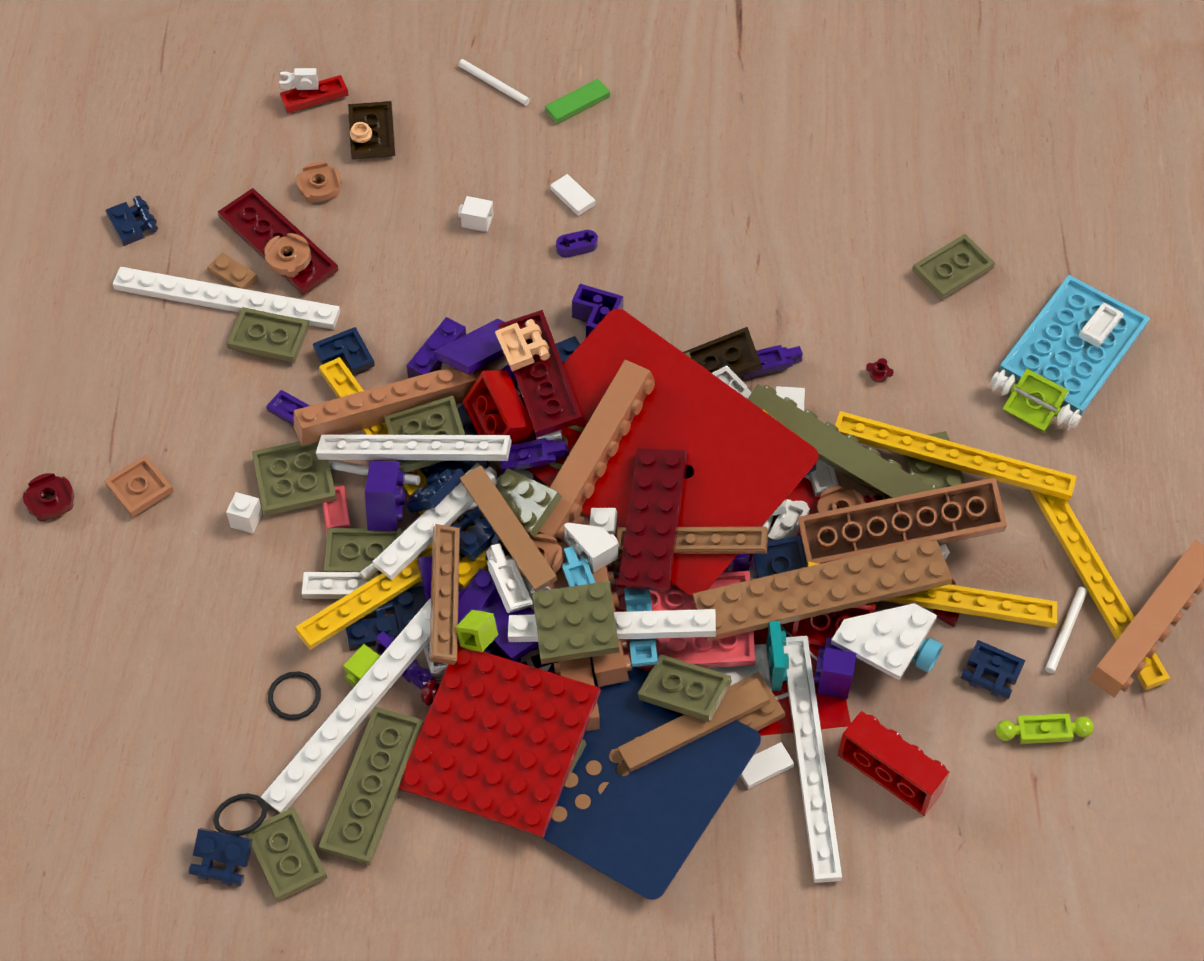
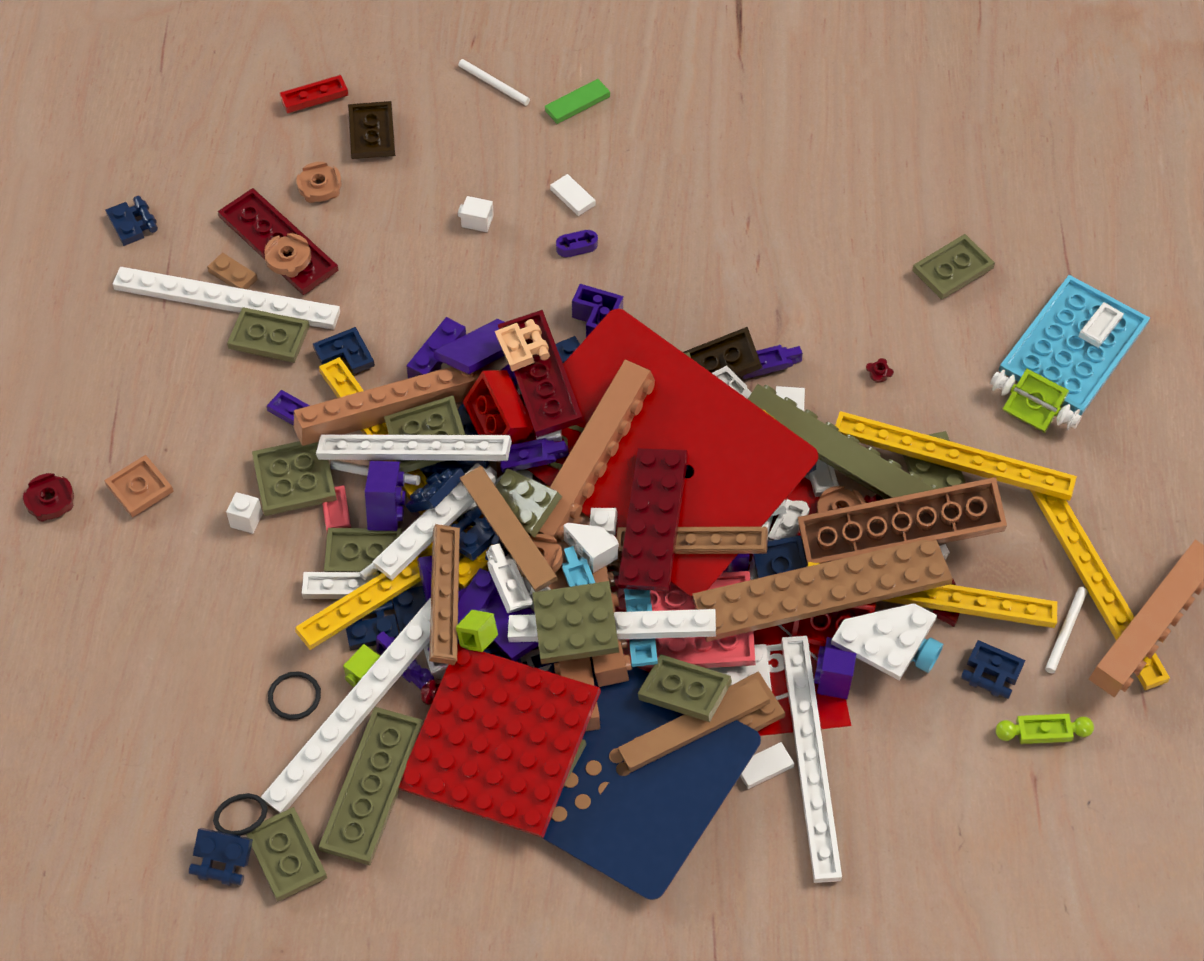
(302, 77): white plate -> none
(360, 132): light nougat plate -> none
(777, 660): teal plate -> none
(893, 762): red brick -> none

